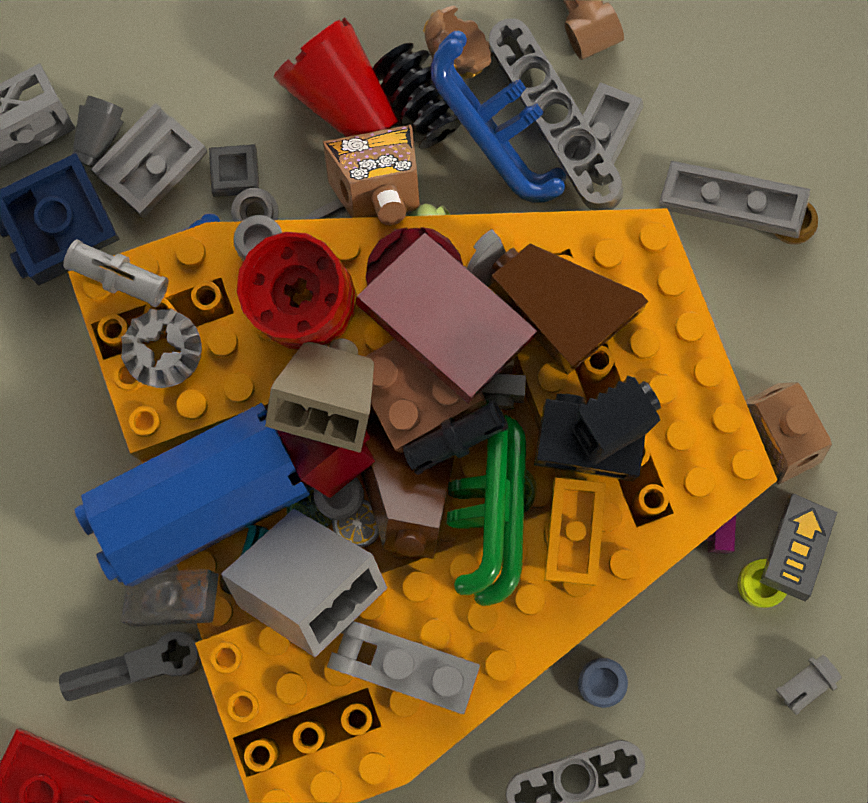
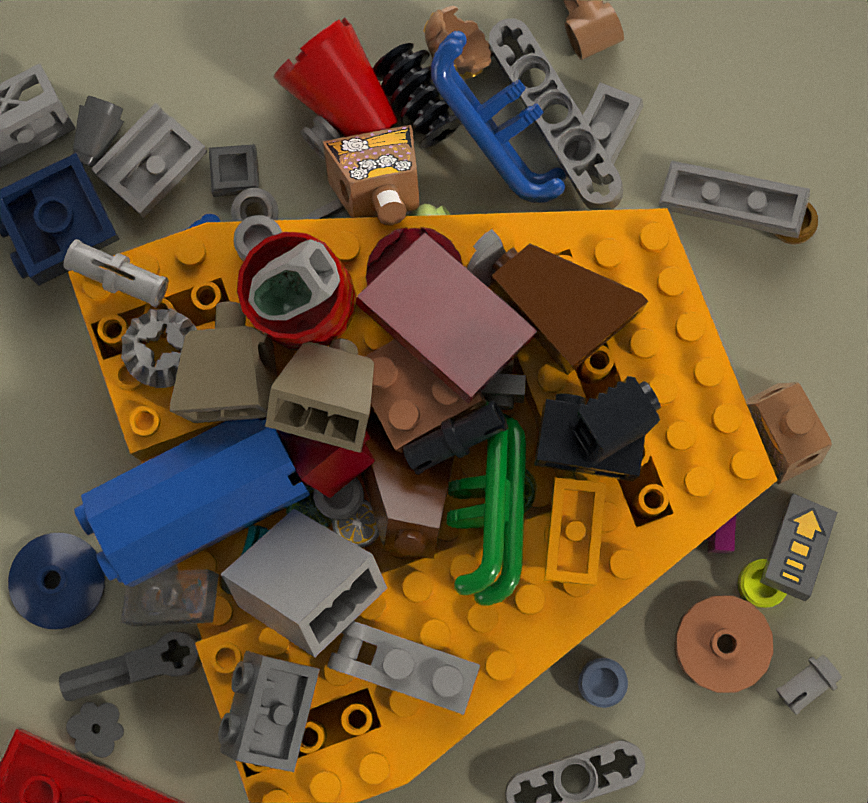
(80, 583): none -> dark blue dish
(82, 729): none -> dark grey plant
(224, 370): none -> dark tan torso
(267, 711): none -> dark grey bracket
(294, 282): none -> light grey rock
(318, 133): none -> light grey bush
(698, 649): none -> nougat plate

